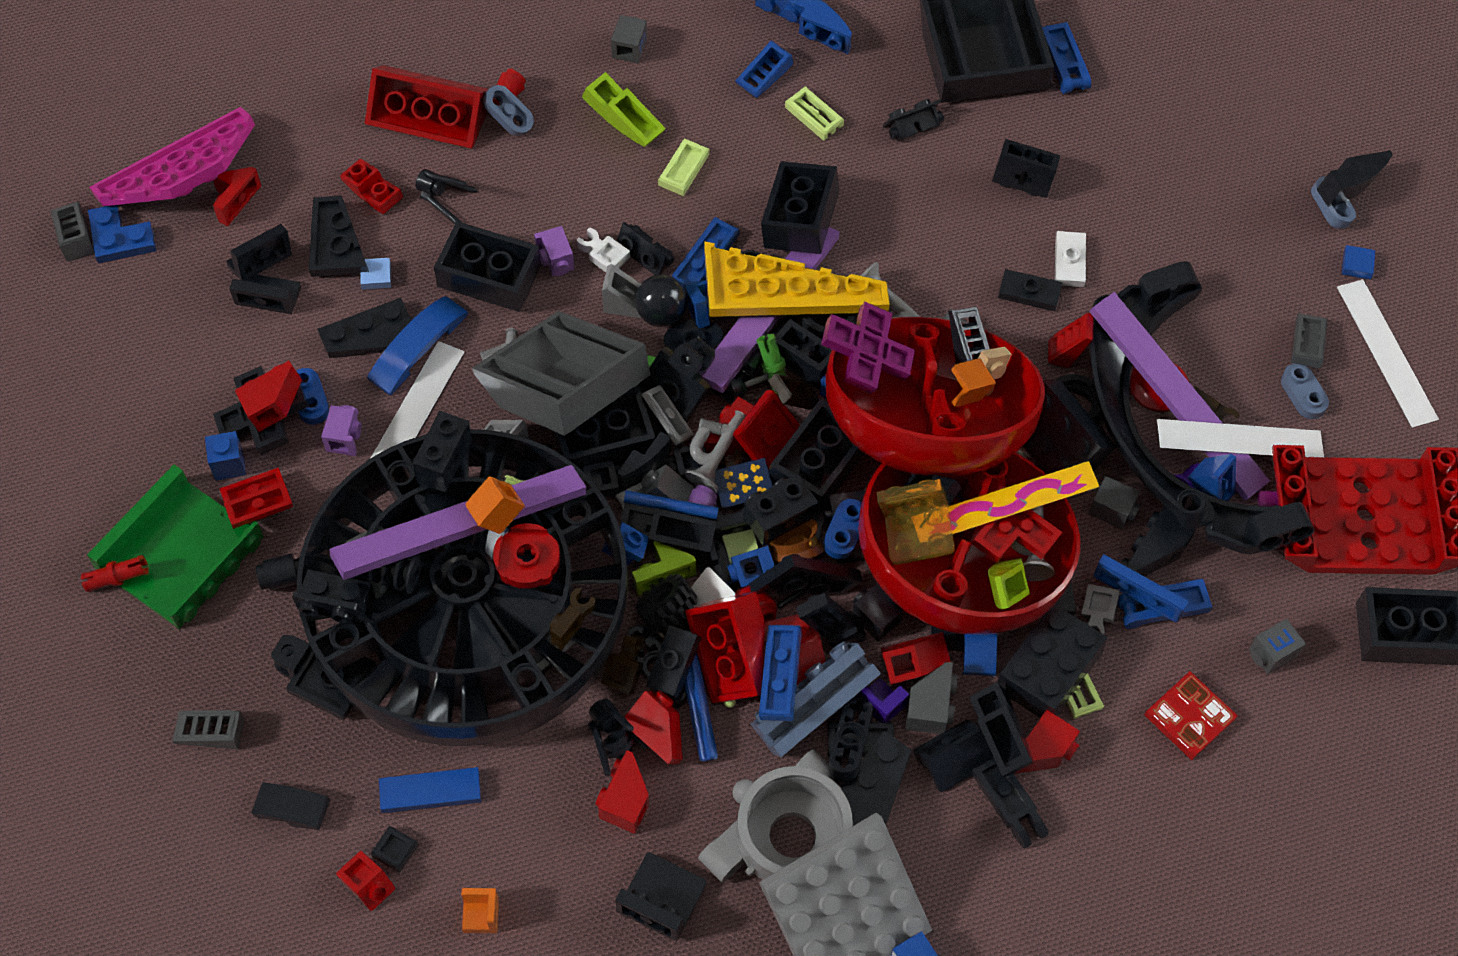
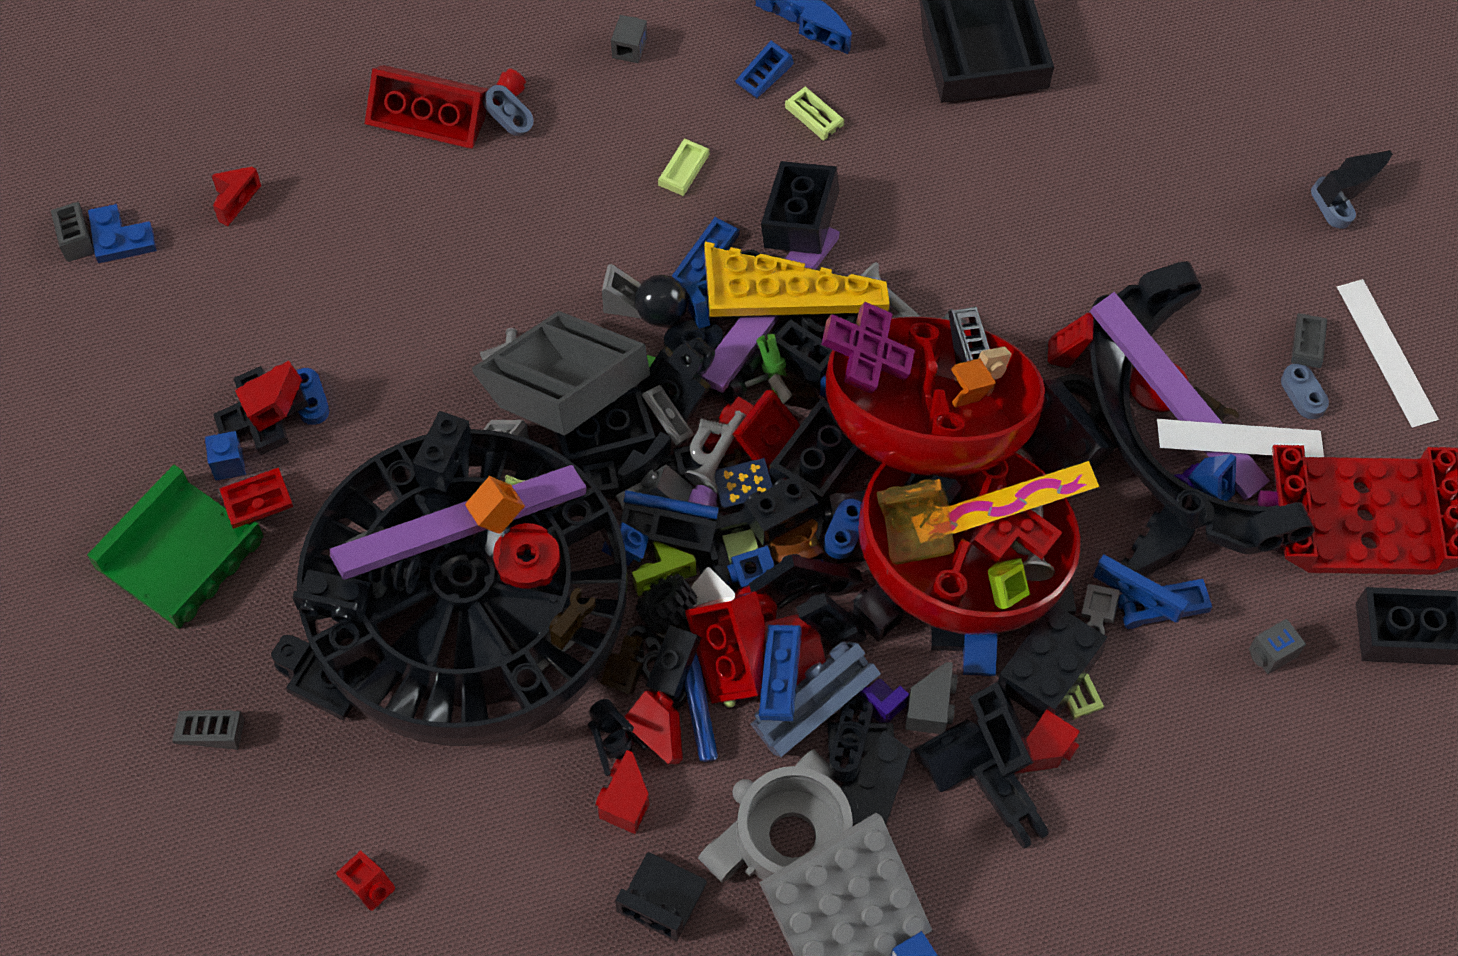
(114, 573): red pin -> none
(179, 165): dark pink plate -> none
(260, 253): black bracket -> none
(266, 293): black panel -> none
(278, 572): black brick -> none
(291, 805): black slope -> none
(333, 240): black wing -> none
(341, 430): medium lavender brick -> none
(365, 331): black wing -> none
(371, 187): red slope -> none
(378, 275): light blue tile -> none
(394, 849): black tile -> none
(413, 342): blue slope -> none
(421, 396): white sticker -> none
(429, 790): blue tile -> none
(434, 184): black plant -> none
(480, 910): orange panel -> none
(487, 266): black brick -> none
(555, 251): medium lavender brick -> none
(603, 251): white plate -> none
(622, 110): lime slope -> none
(643, 250): black hinge -> none
(903, 122): black hinge -> none
(915, 657): red slope -> none
(1026, 168): black brick -> none
(1030, 290): black plate -> none
(1066, 58): blue plate -> none
(1070, 258): white plate -> none
(1115, 503): dark grey brick -> none
(1190, 715): red tile -> none
(1358, 262): blue tile -> none

